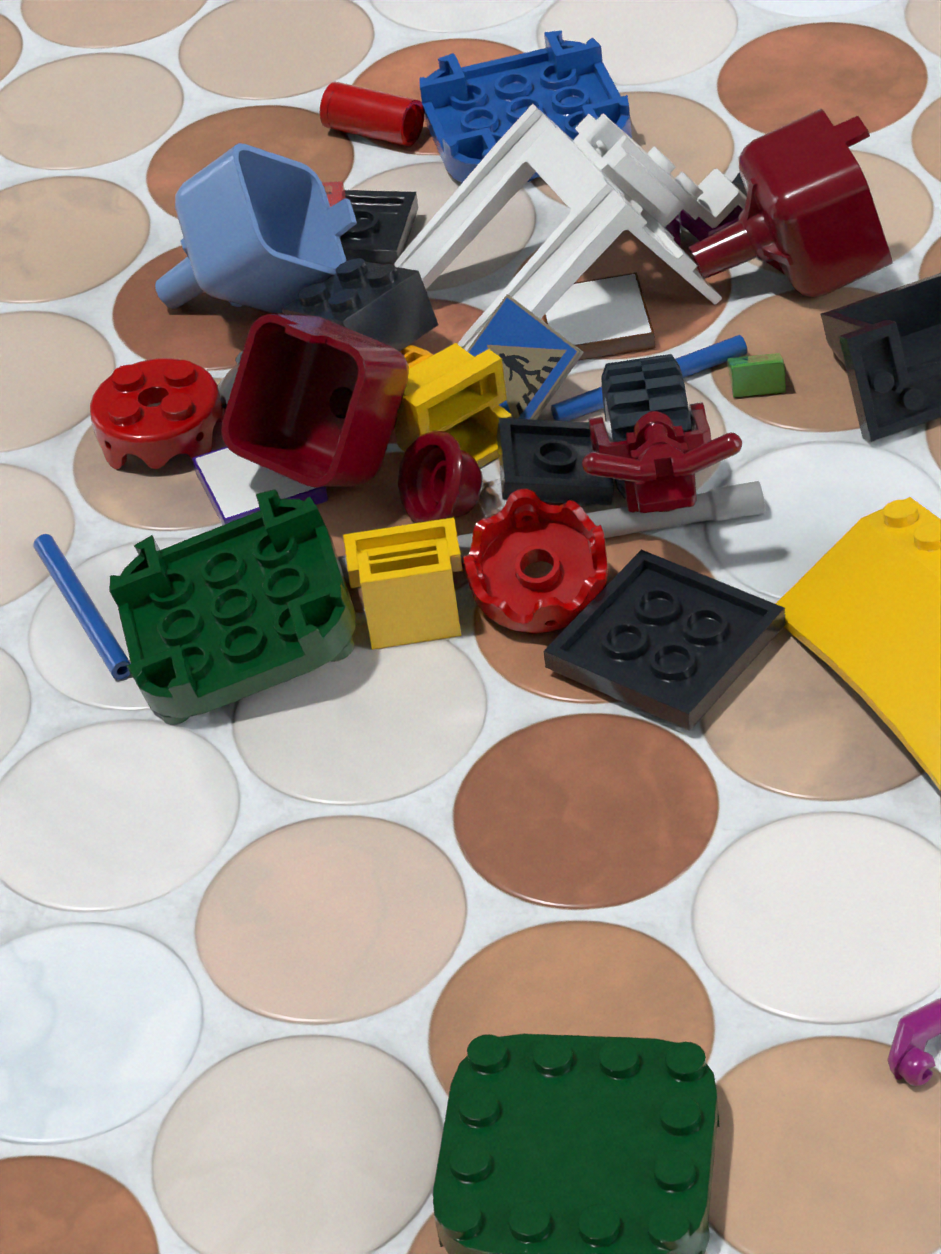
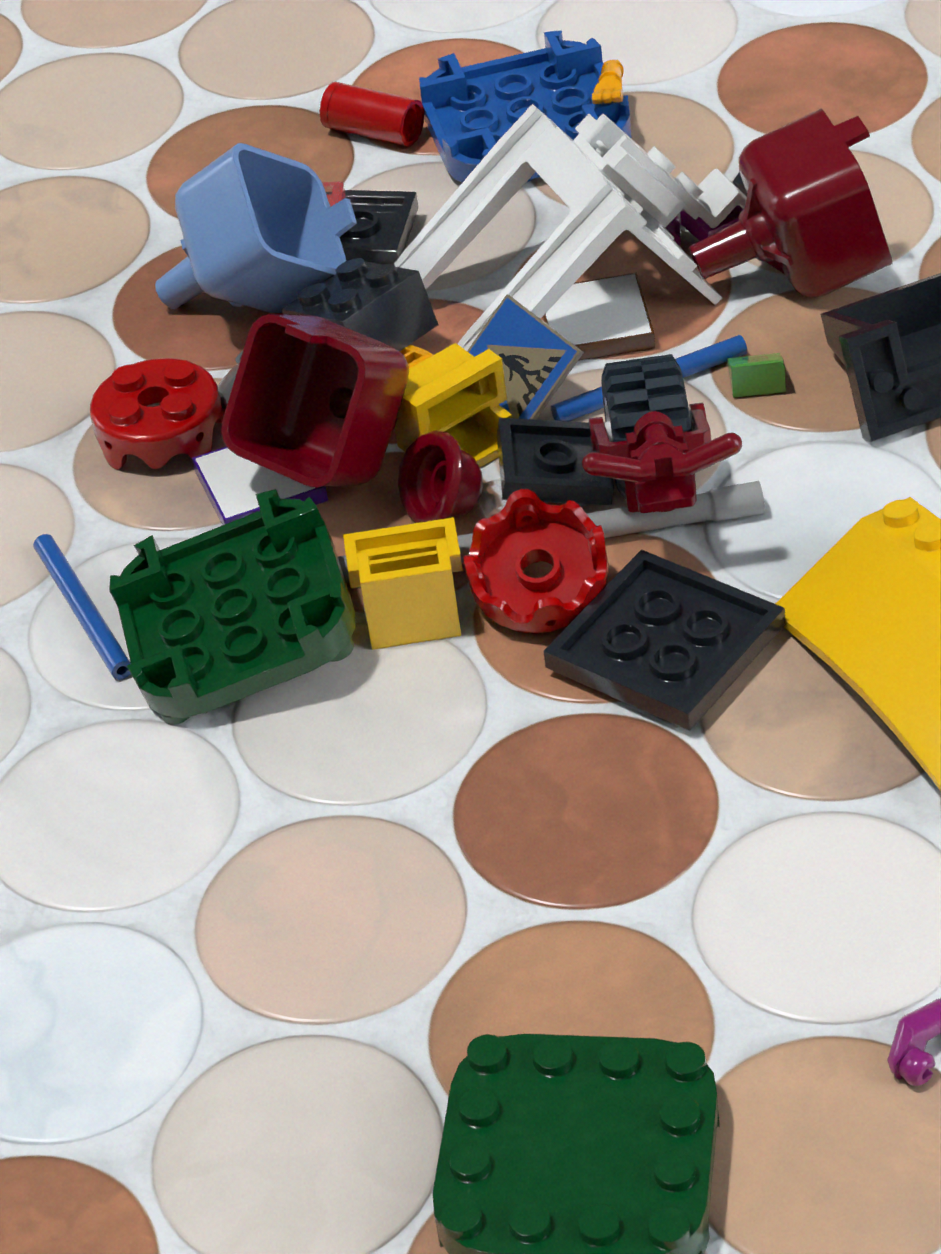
(610, 83): none -> light orange piece

